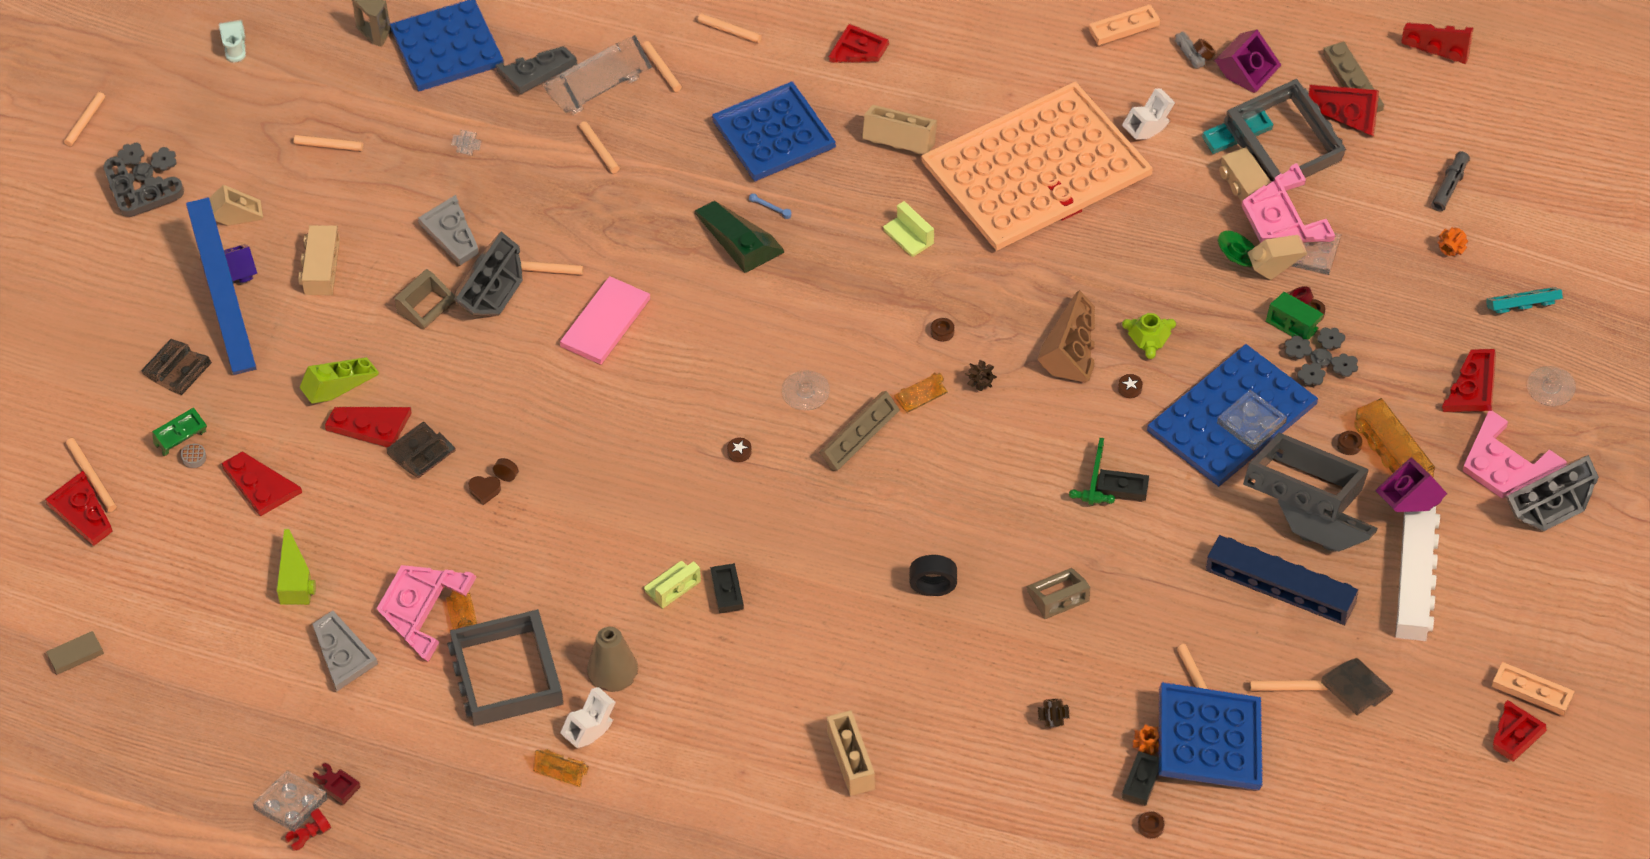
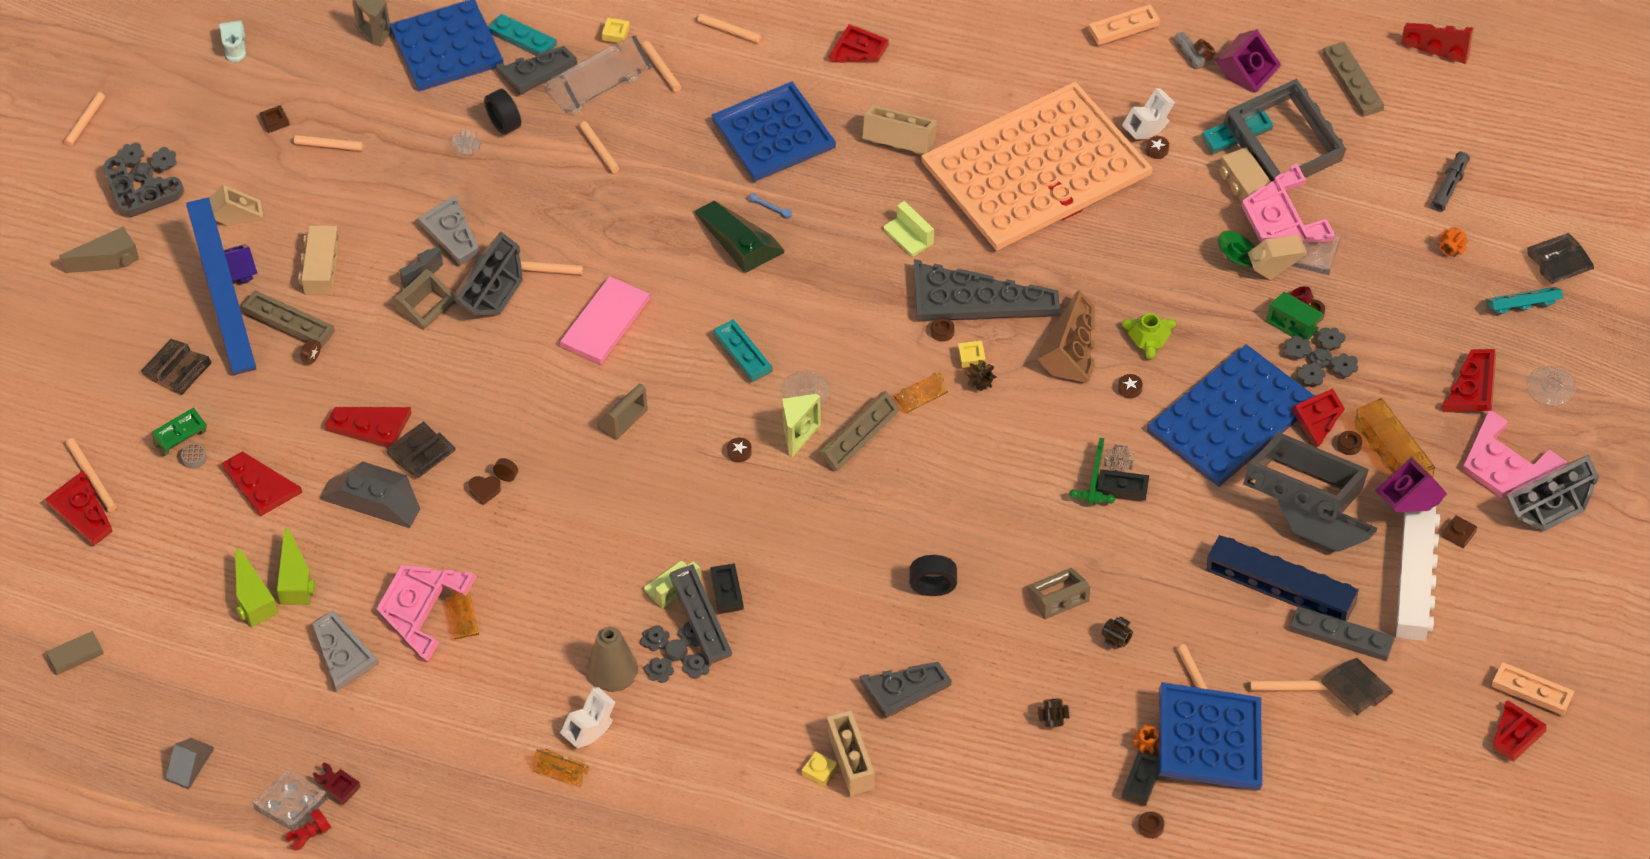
(103, 253): none -> dark tan slope
(187, 761): none -> dark grey slope
(253, 597): none -> lime slope
(274, 119): none -> reddish brown tile
(287, 318): none -> dark tan plate
(310, 351): none -> reddish brown tile
(333, 379): lime slope -> none
(374, 493): none -> dark grey wedge
(429, 259): none -> dark grey slope
(497, 630): dark grey window -> none
(502, 111): none -> black tyre
(521, 35): none -> teal plate
(615, 30): none -> light yellow plate
(625, 413): none -> dark tan tile
(675, 651): none -> dark grey plant
(700, 614): none -> dark grey plate
(742, 350): none -> teal plate
(800, 420): none -> yellowish green slope
(819, 769): none -> light yellow plate
(905, 688): none -> dark grey wing
(971, 353): none -> light yellow plate
(977, 295): none -> dark grey wing
(1117, 632): none -> dark brown gear
(1119, 458): none -> clear gear
(1157, 147): none -> reddish brown tile
(1251, 420): clear plate -> none
(1318, 415): none -> red wing
(1342, 633): none -> dark grey plate
(1347, 105): red wing -> none
(1459, 531): none -> reddish brown plate
(1560, 258): none -> clear smoke slope

